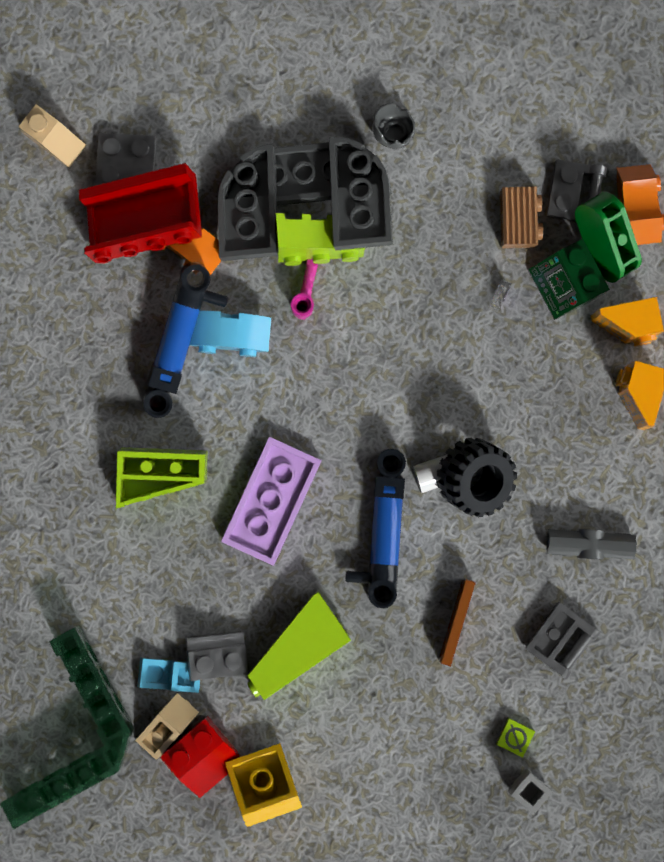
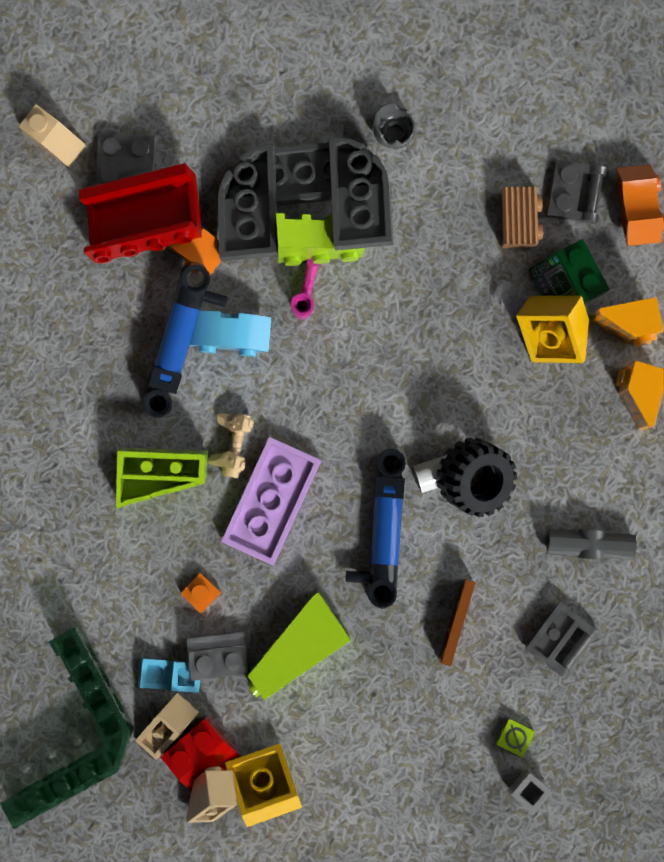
(200, 593): none -> orange plate
(211, 795): none -> tan slope
(231, 461): none -> tan piece
(555, 328): none -> yellow slope
(608, 236): green brick -> none

